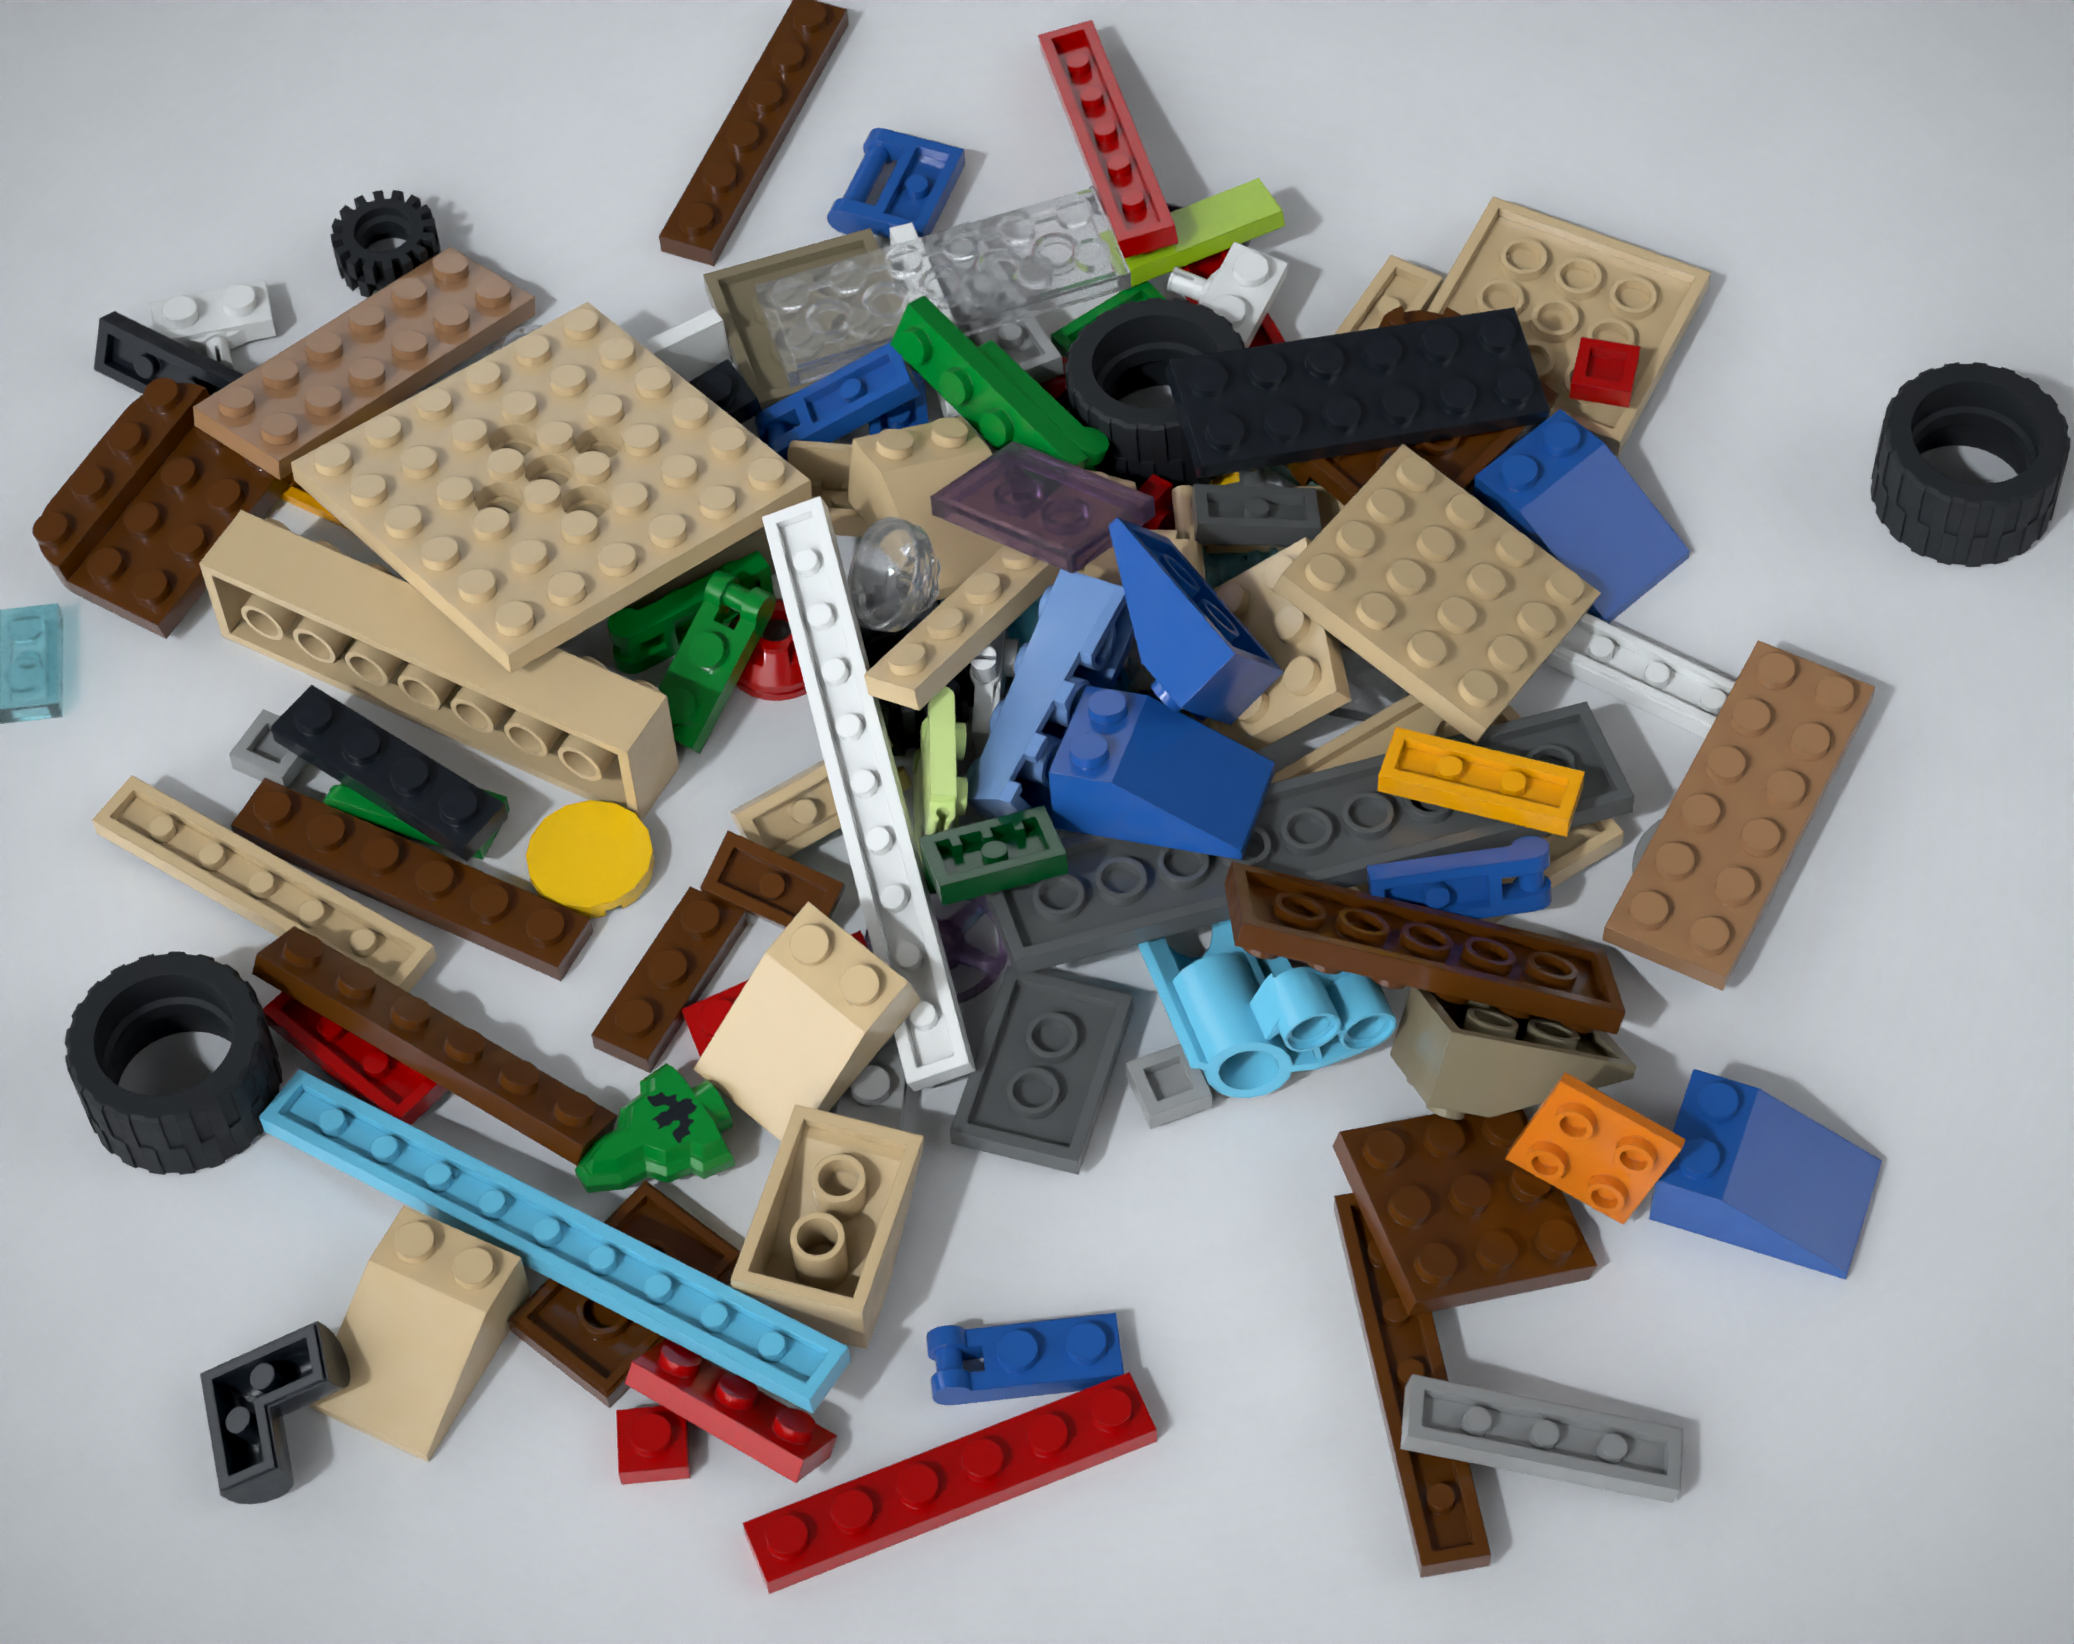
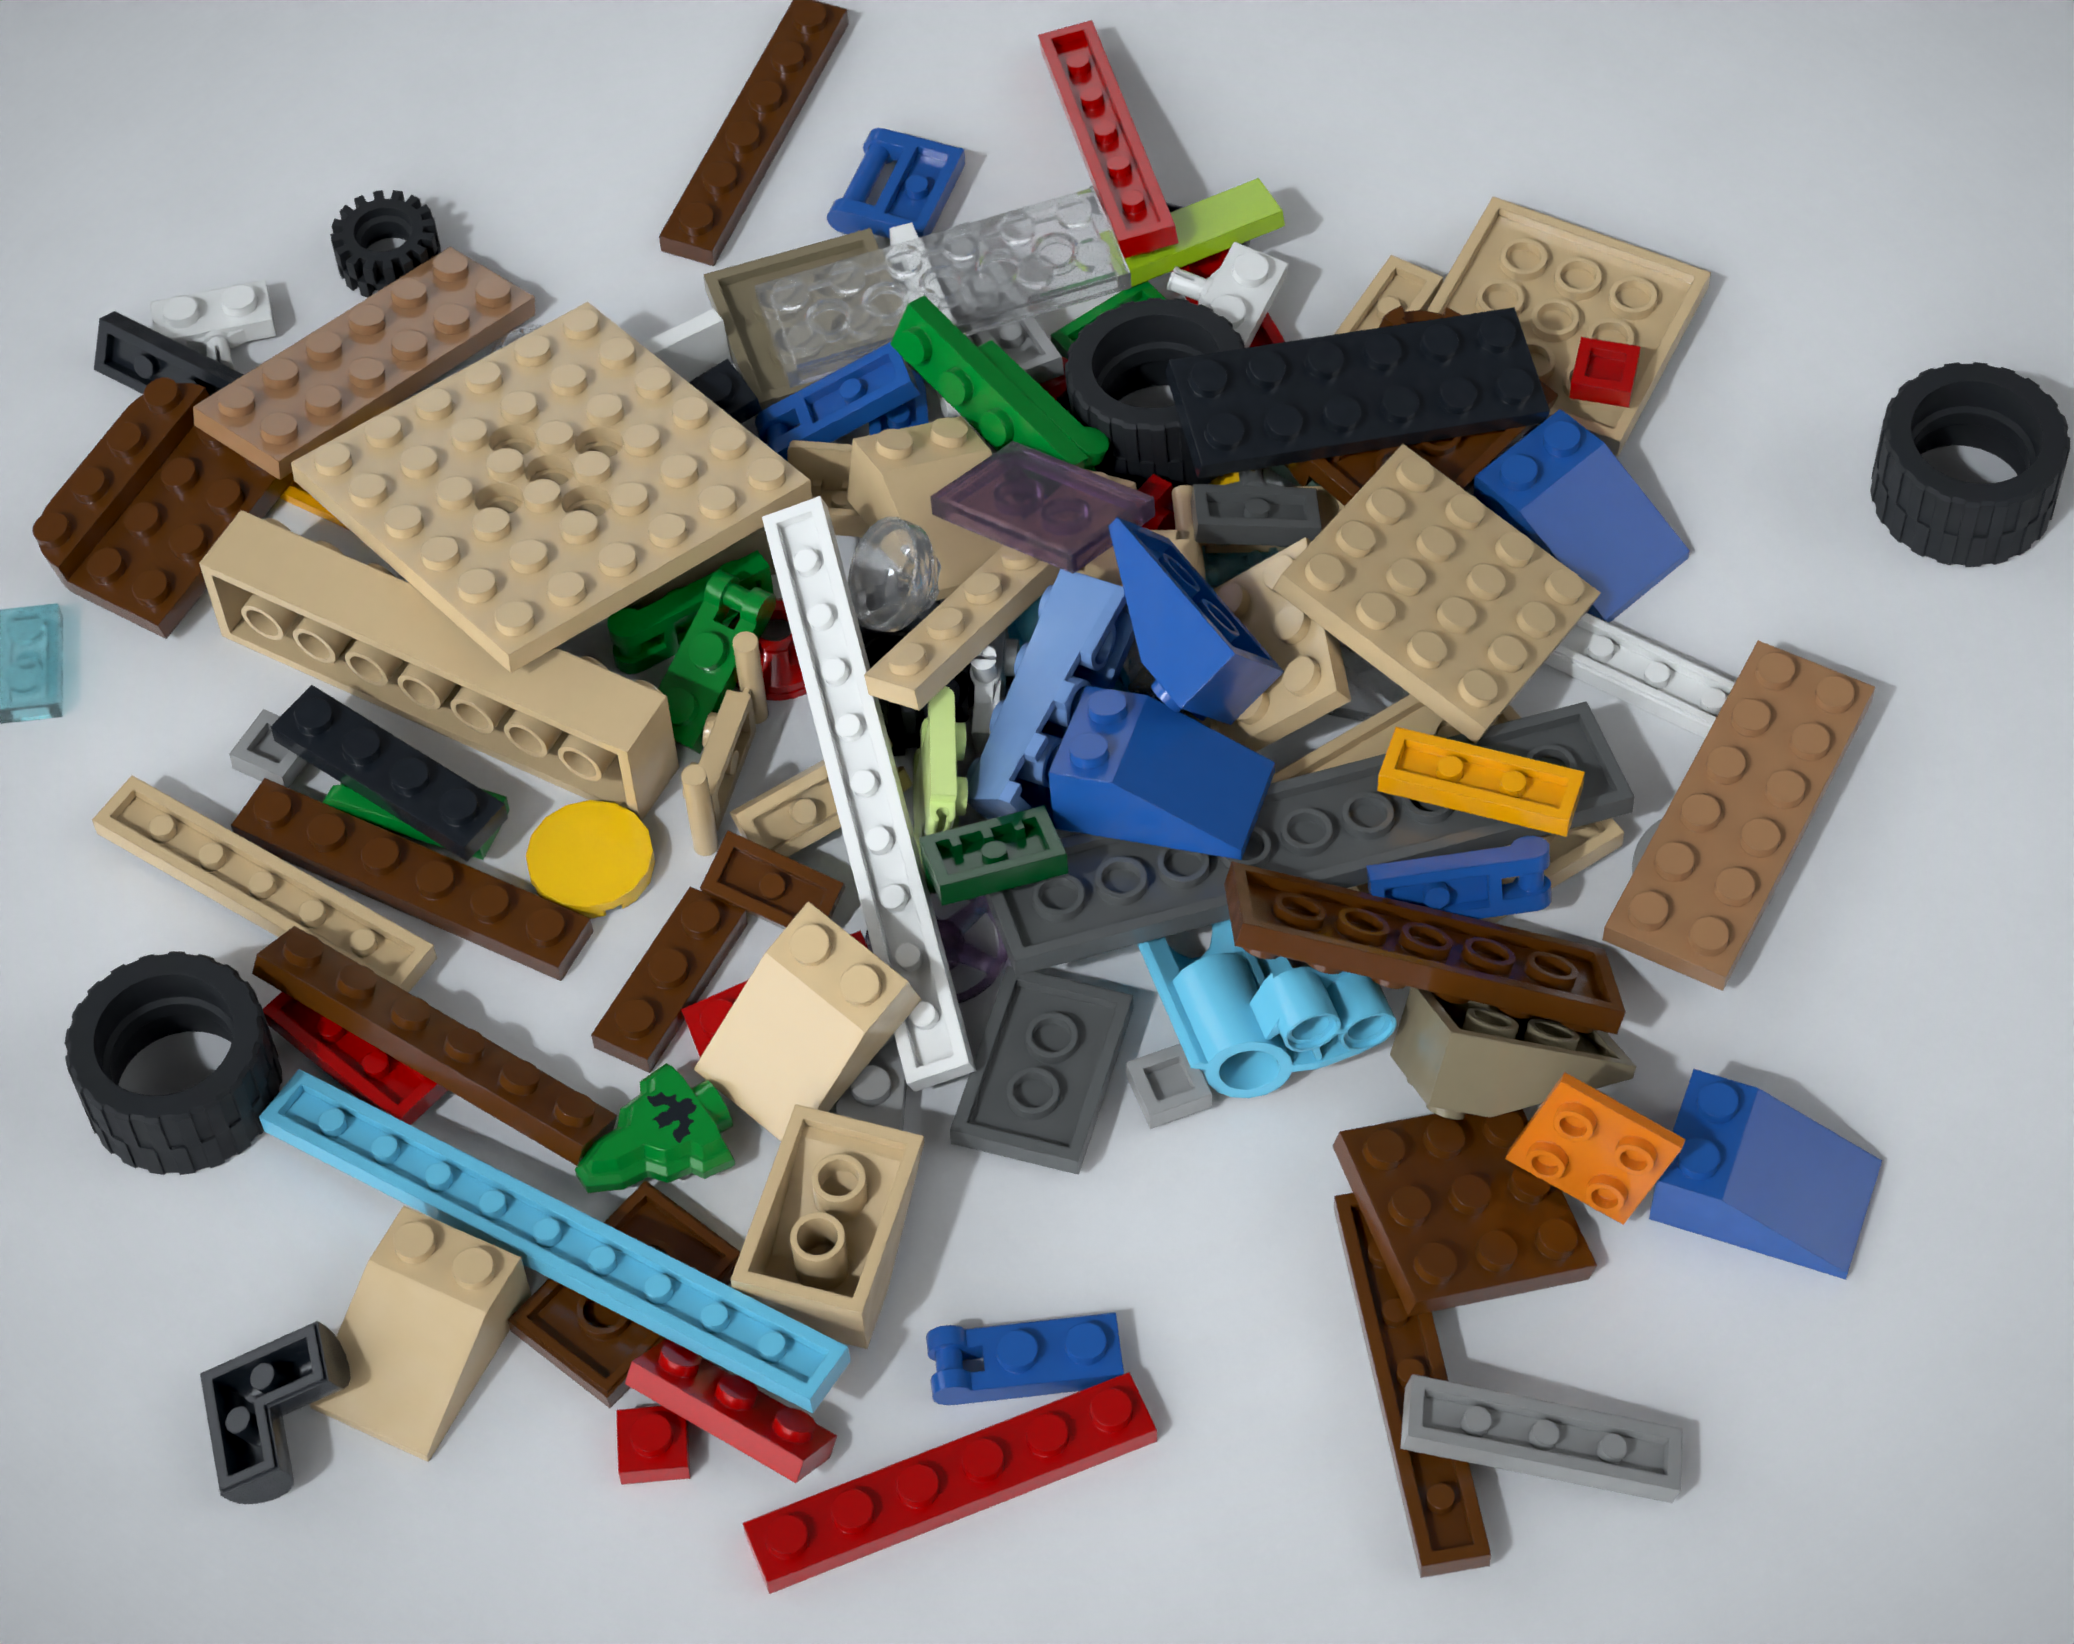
(725, 745): none -> tan plate

